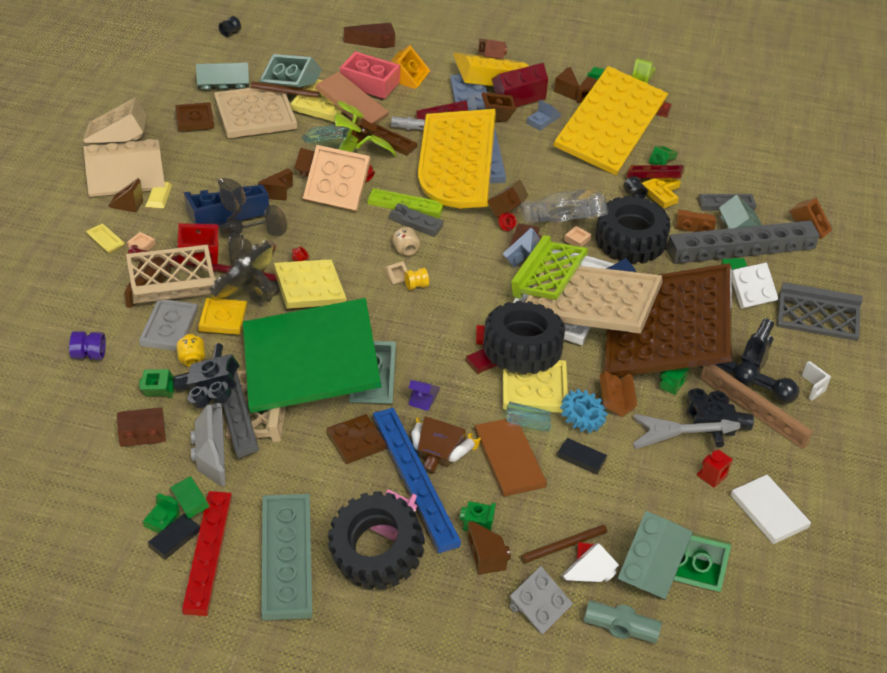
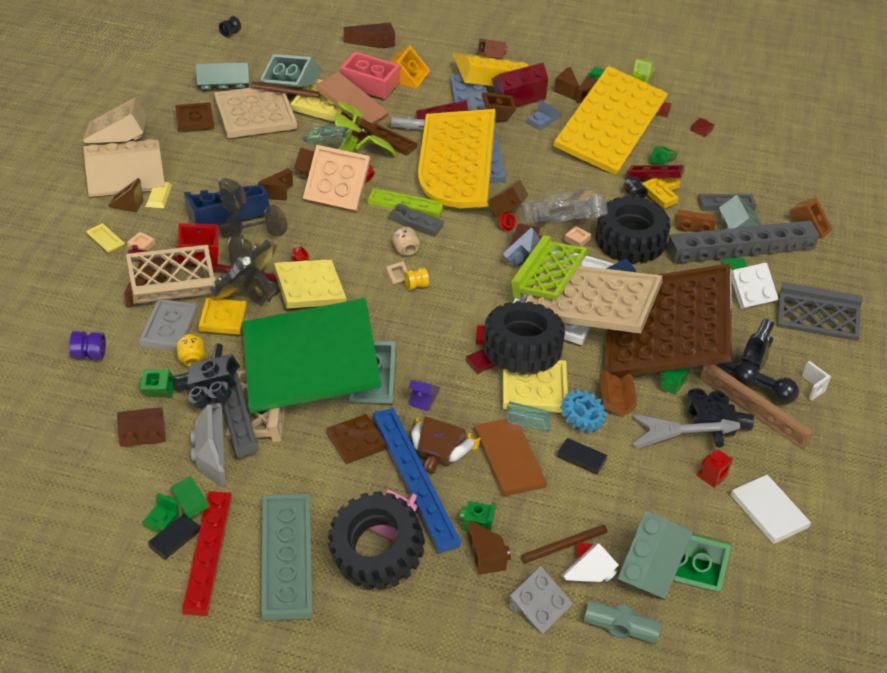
(702, 127): none -> clear red plate

